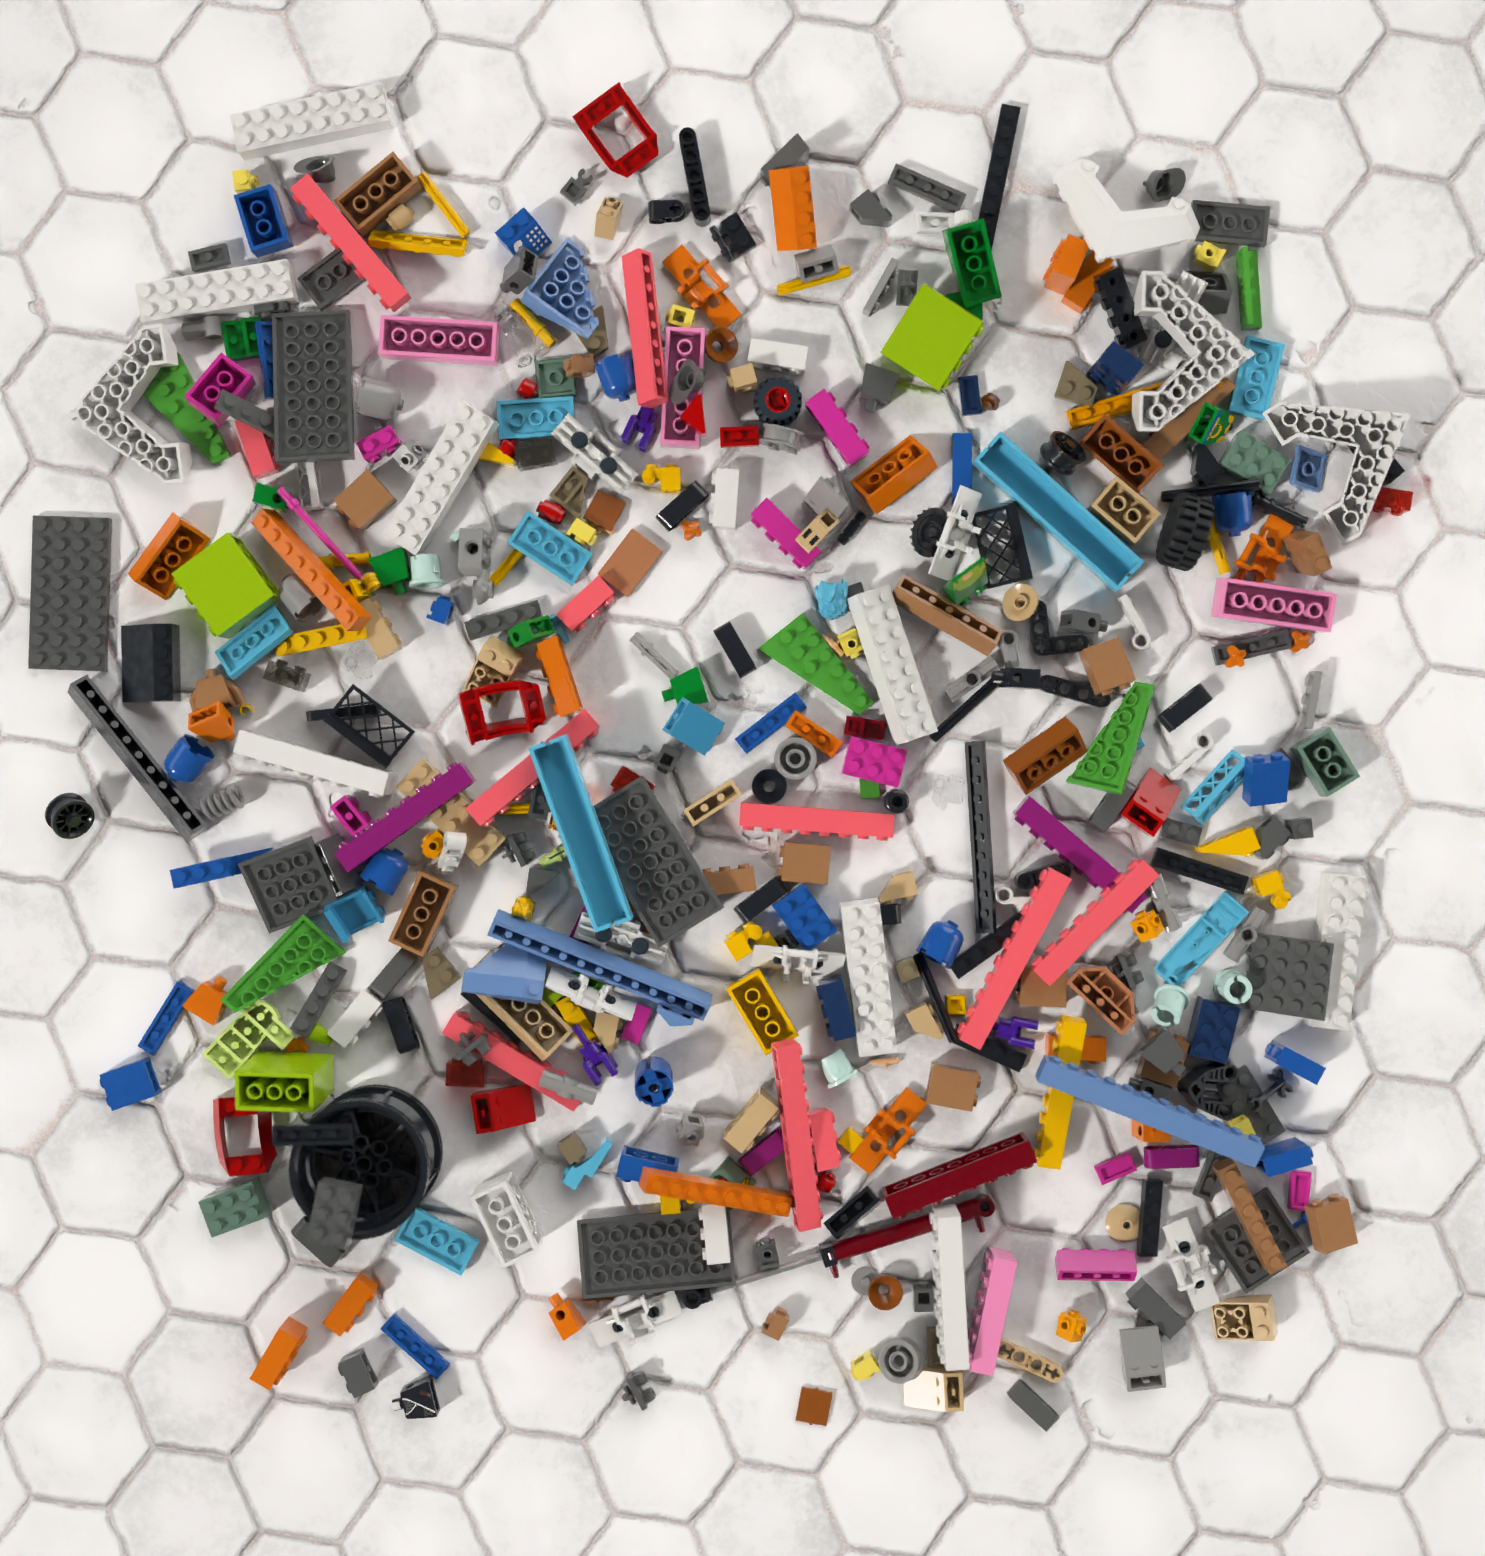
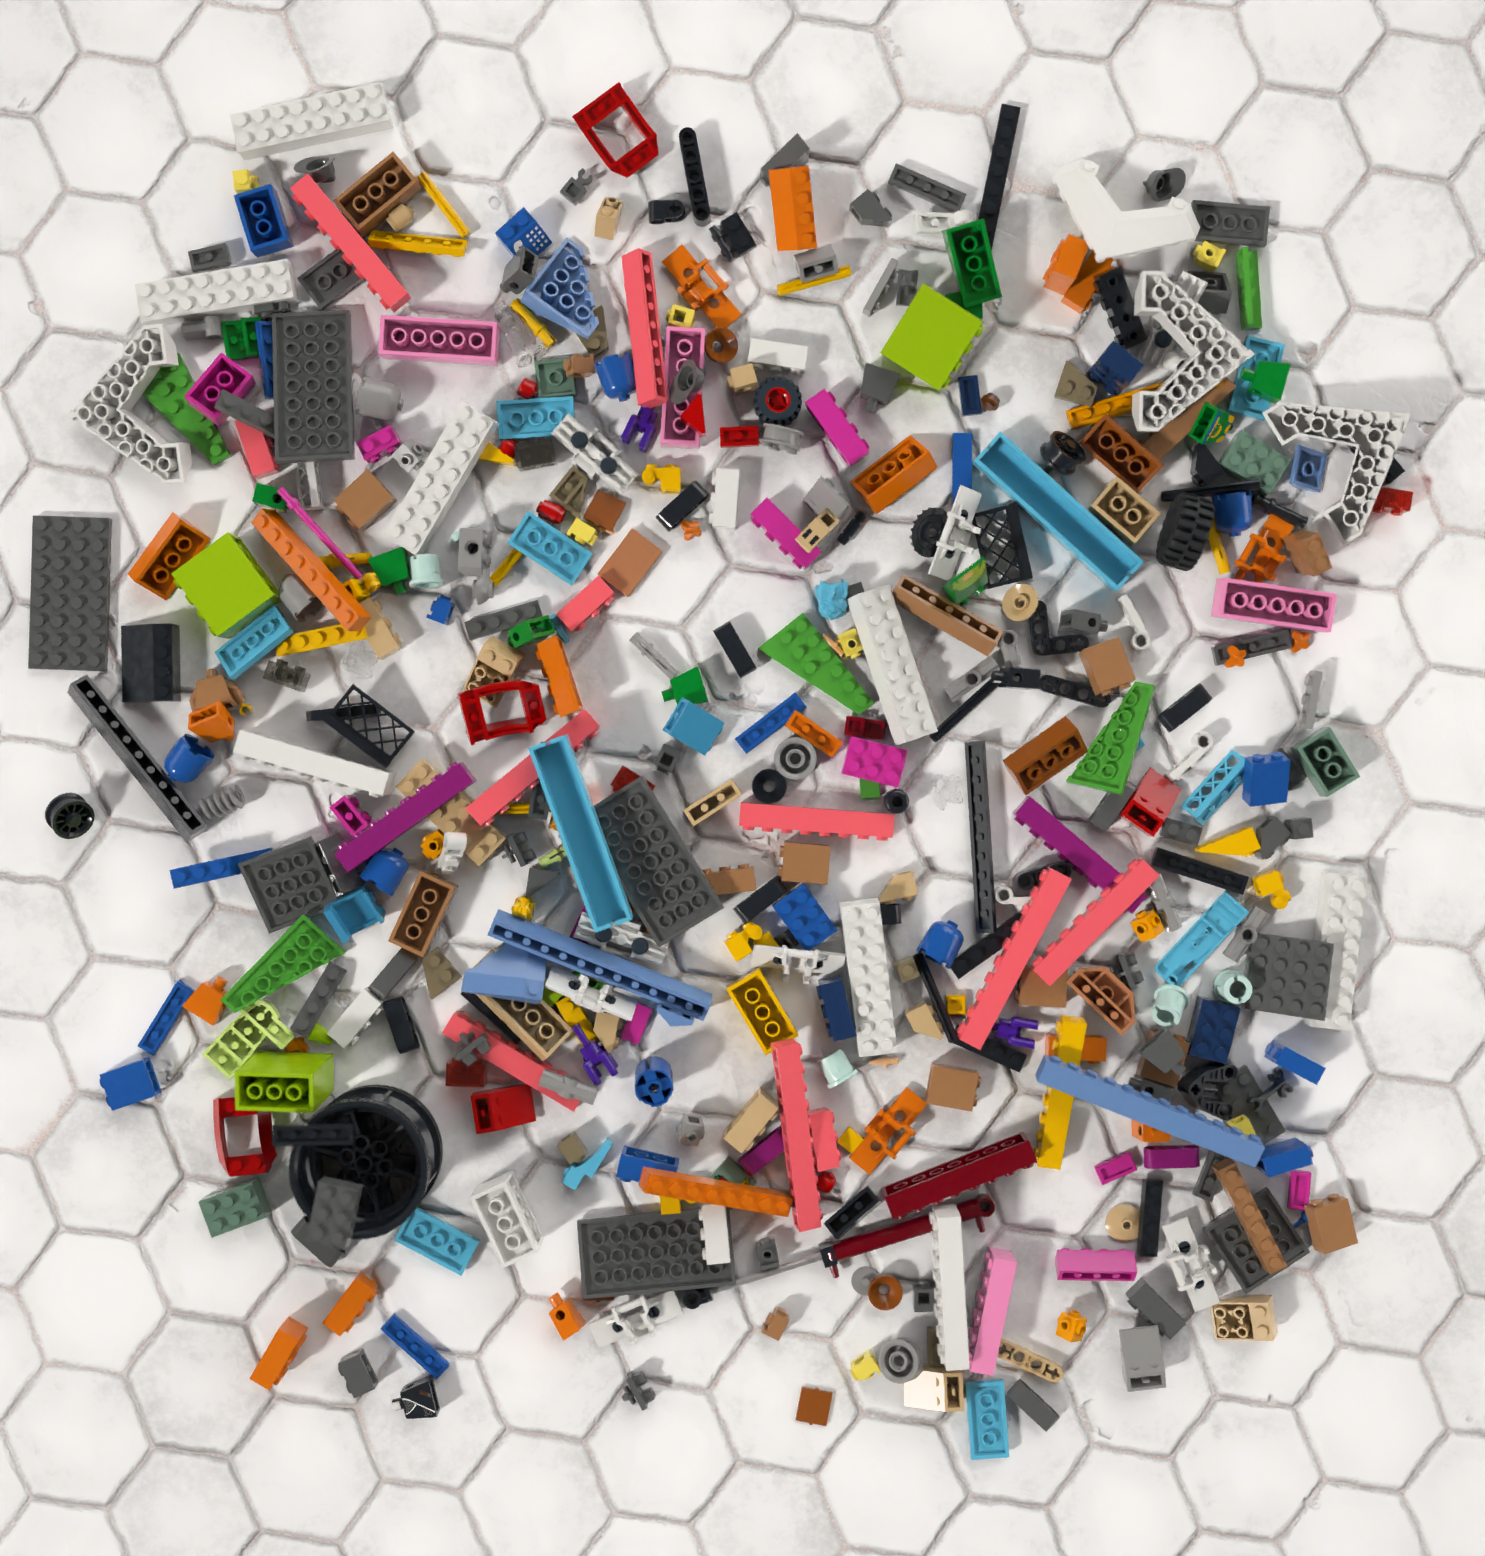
(987, 1419): none -> medium azure plate
(1266, 379): none -> green torso

